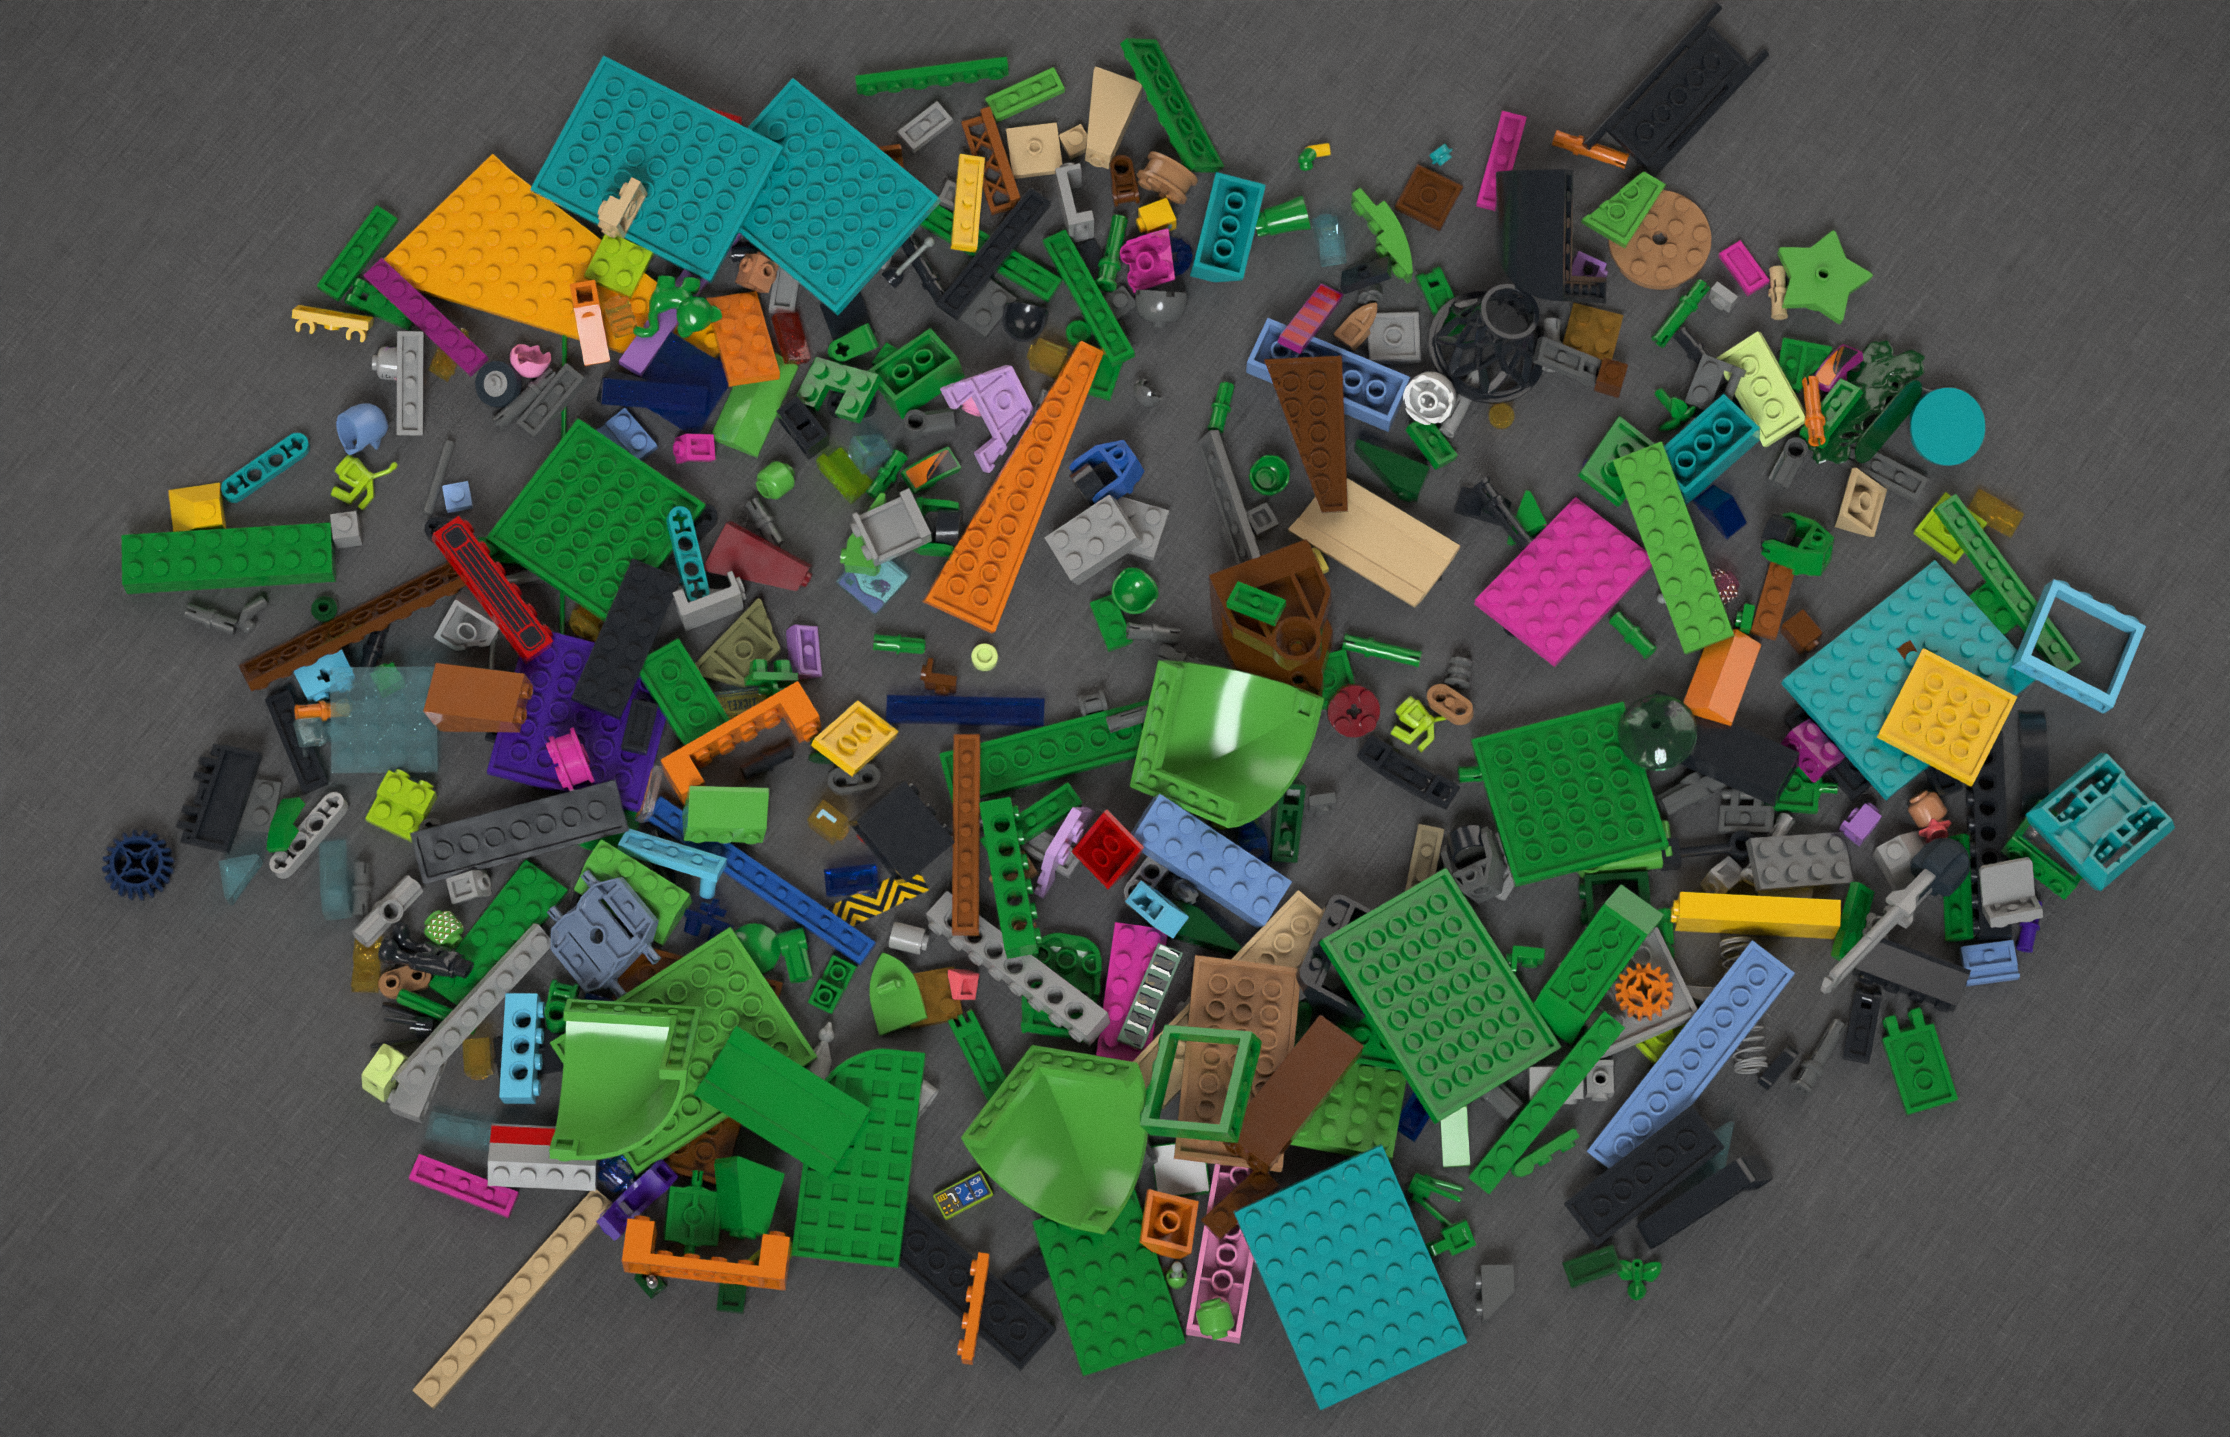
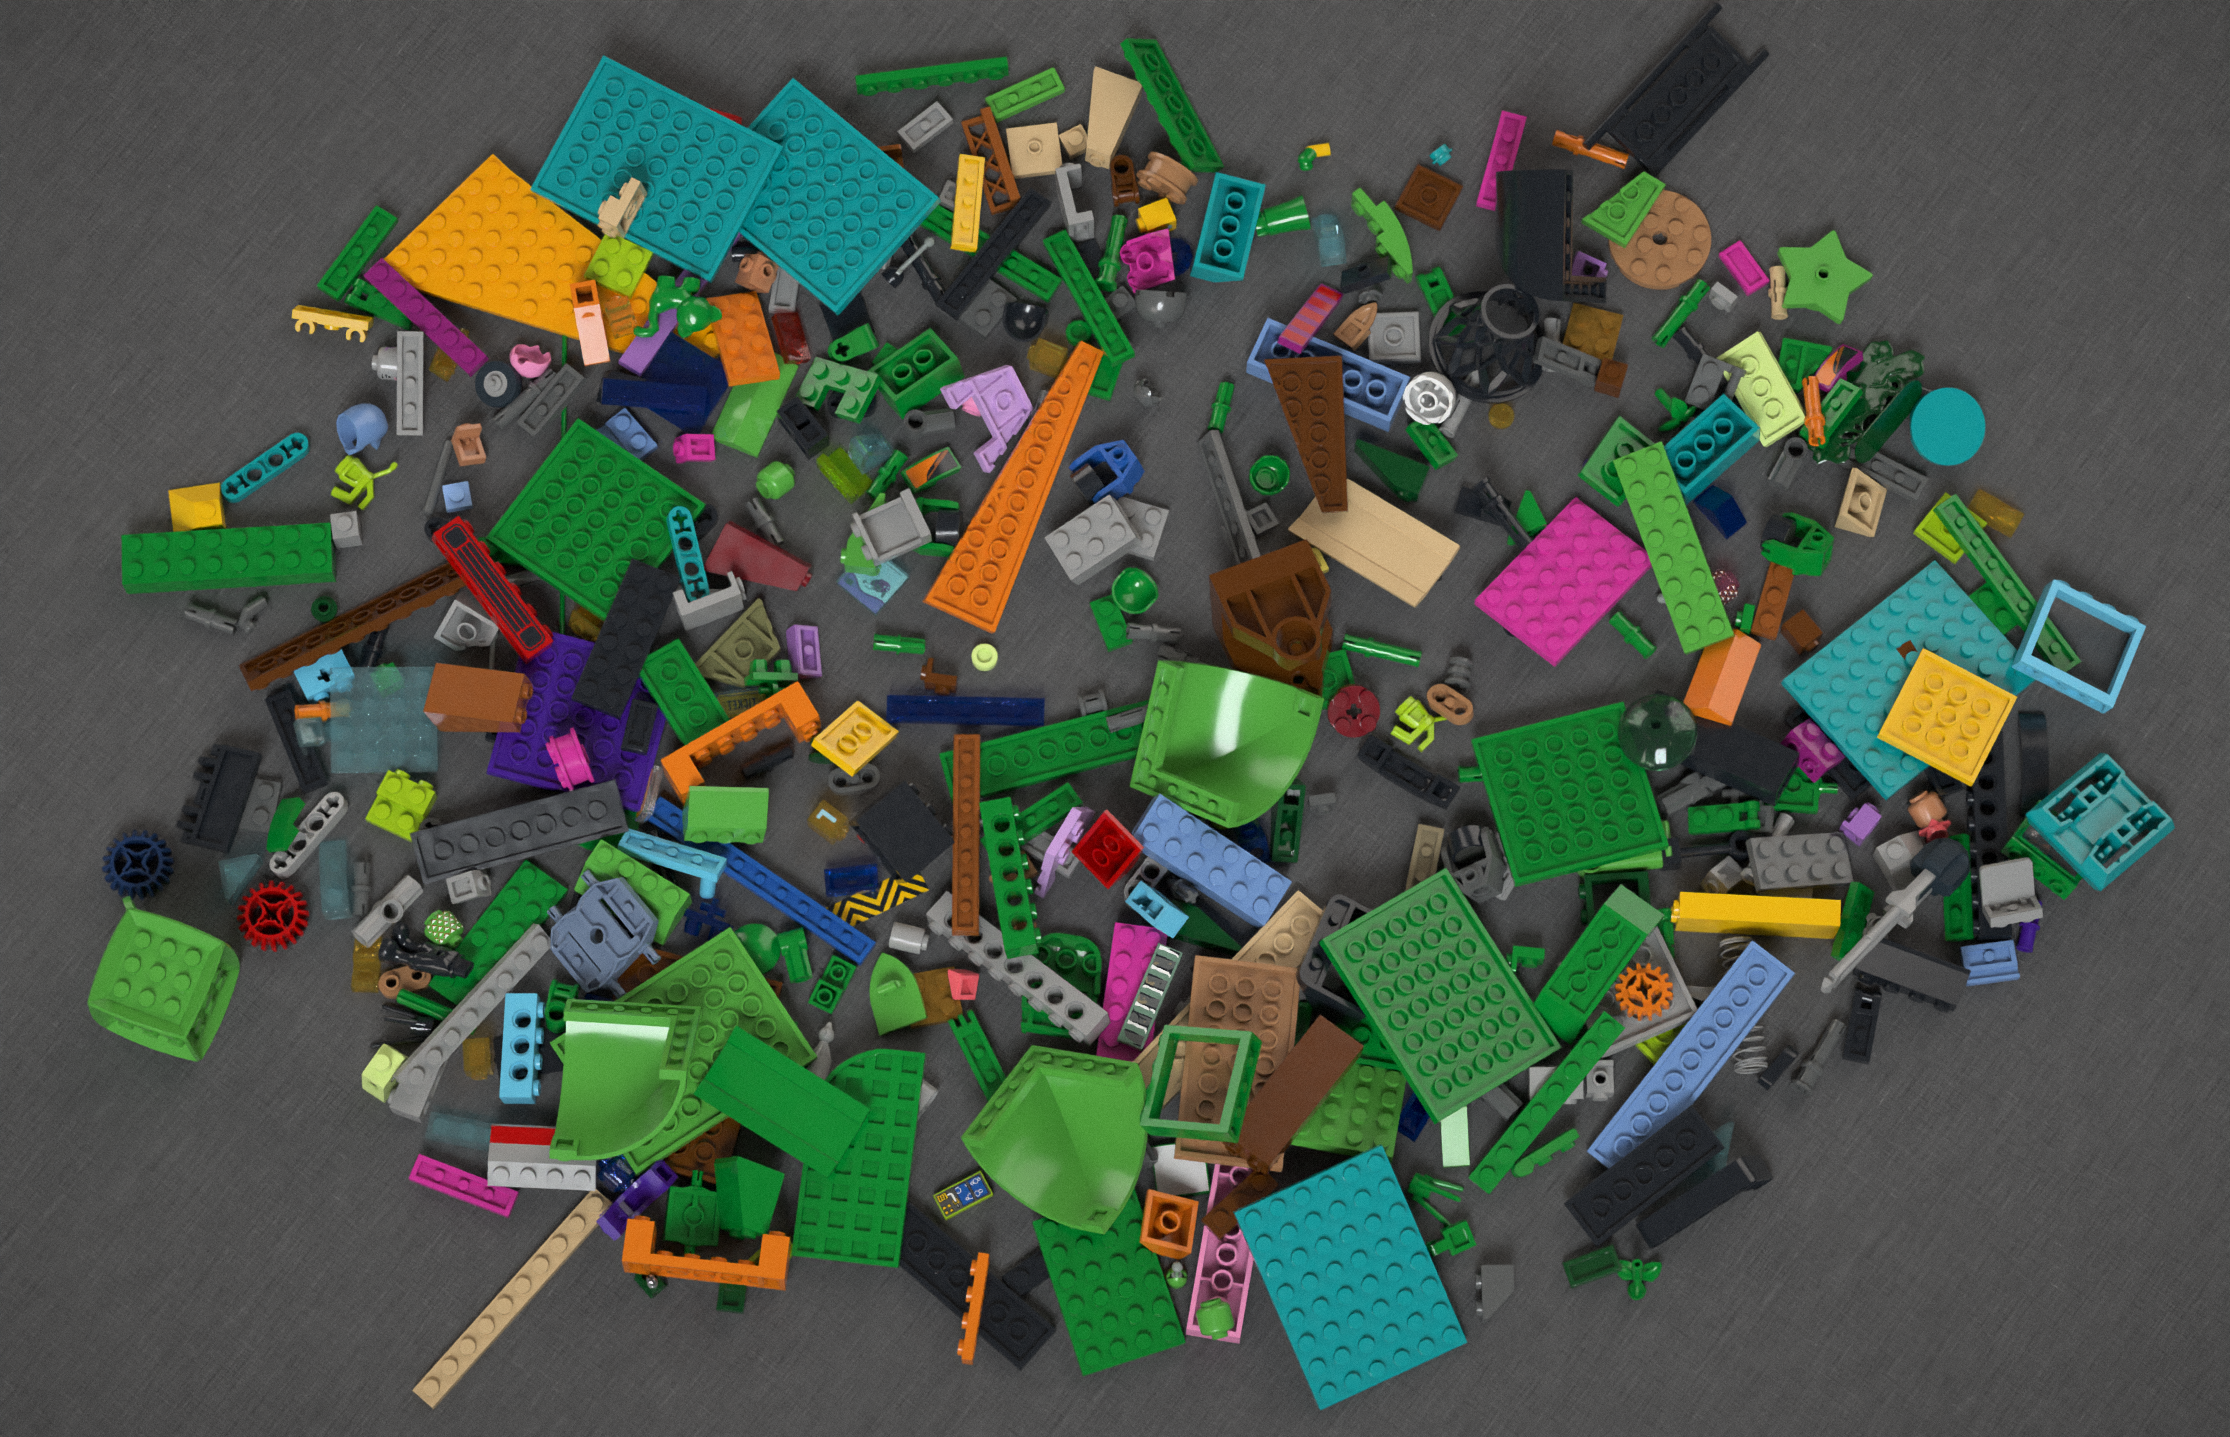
(163, 984): none -> bright green piece
(265, 922): none -> red gear
(468, 444): none -> nougat bracket
(1256, 603): green plate -> none
(1723, 818): none -> green plate
(1917, 1064): green tile -> none

